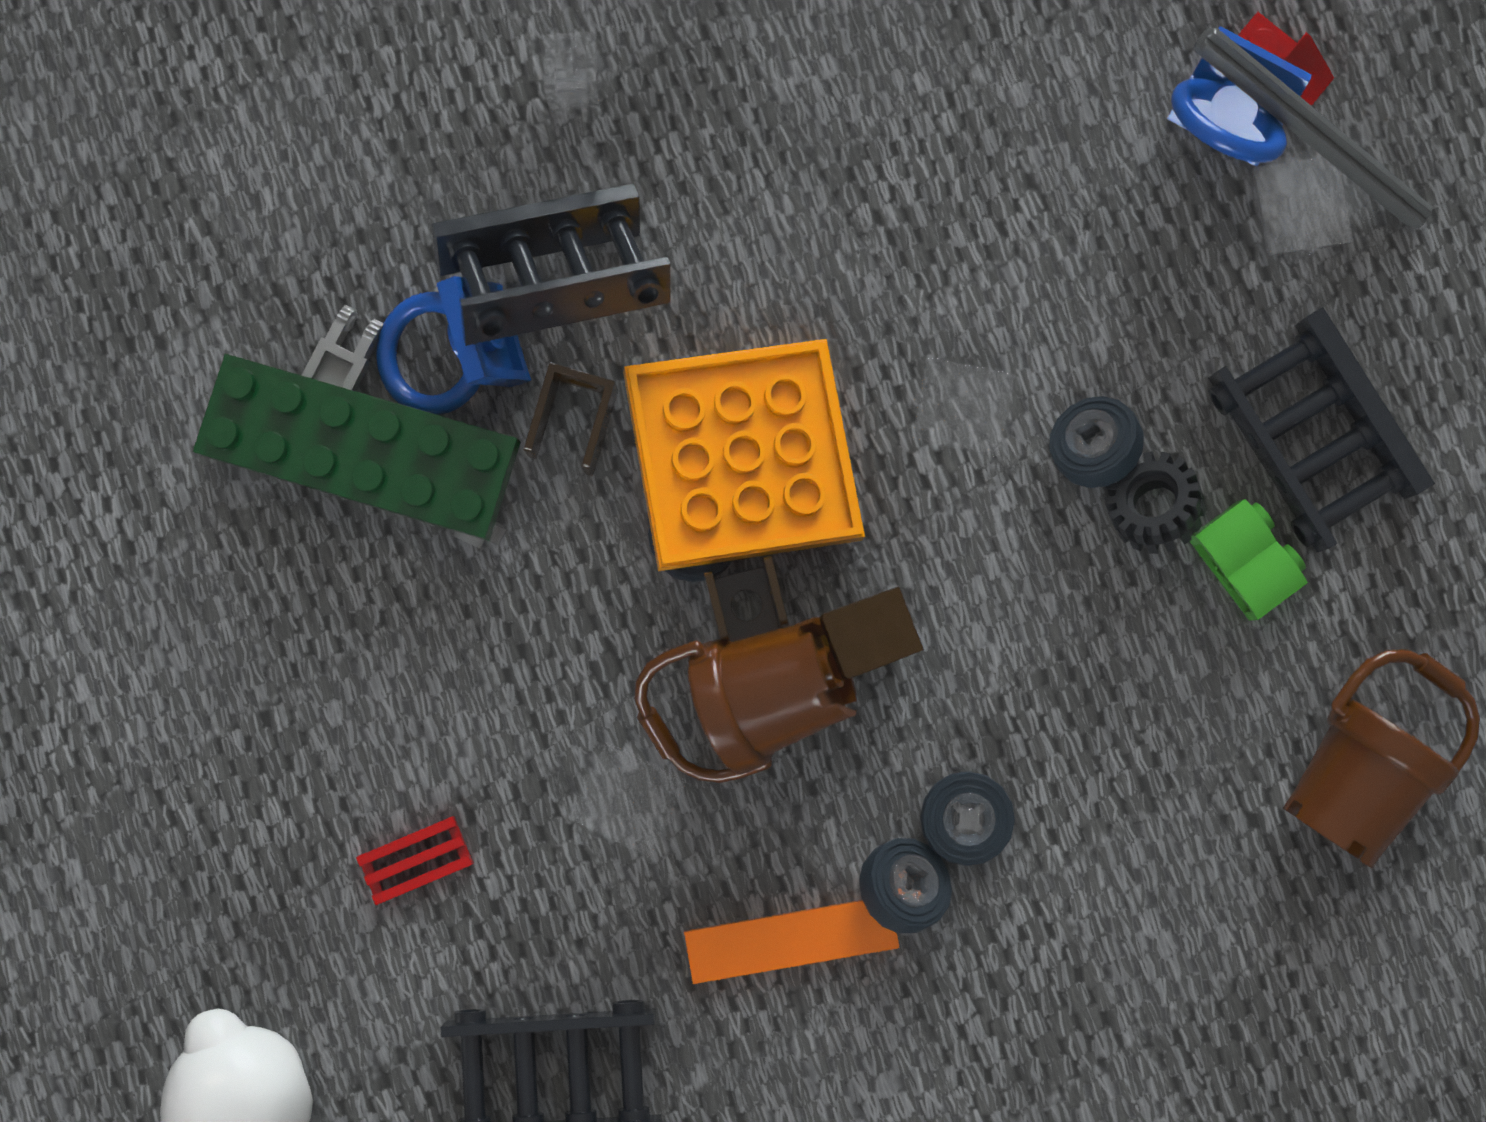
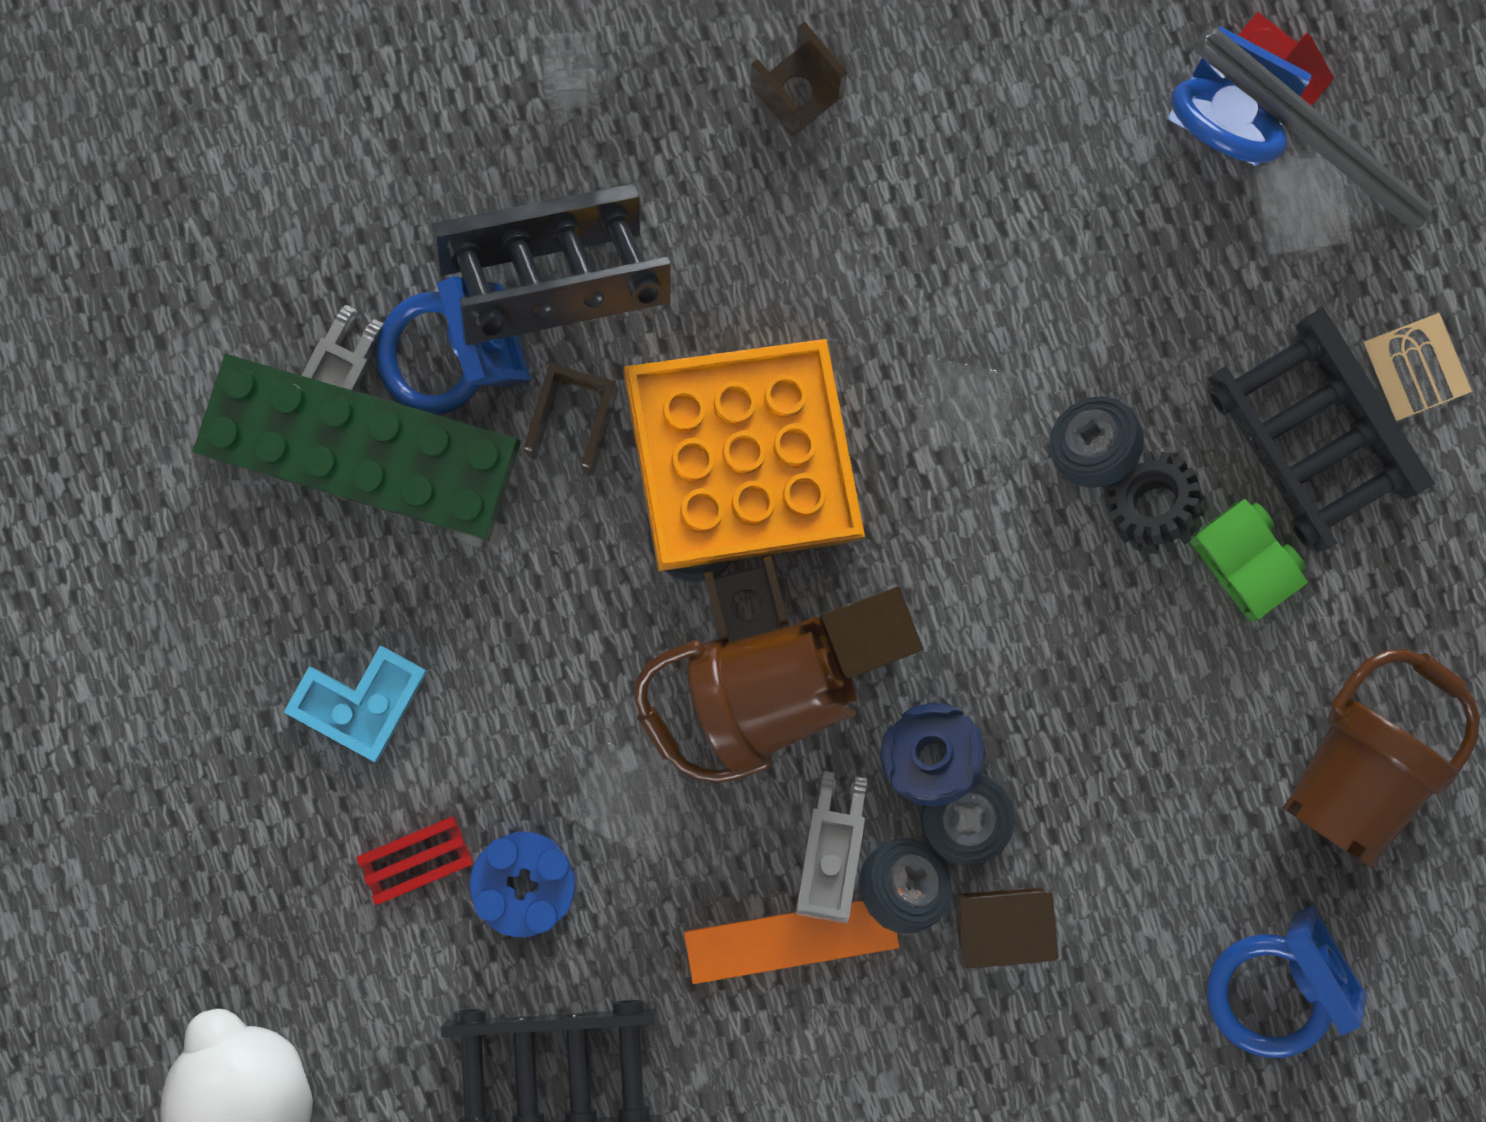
(364, 716): none -> medium azure plate
(496, 900): none -> blue plate
(809, 61): none -> dark brown piece
(832, 854): none -> light grey hinge
(939, 782): none -> dark blue tile
(1006, 927): none -> dark brown piece
(1318, 972): none -> blue tile
(1417, 367): none -> piece

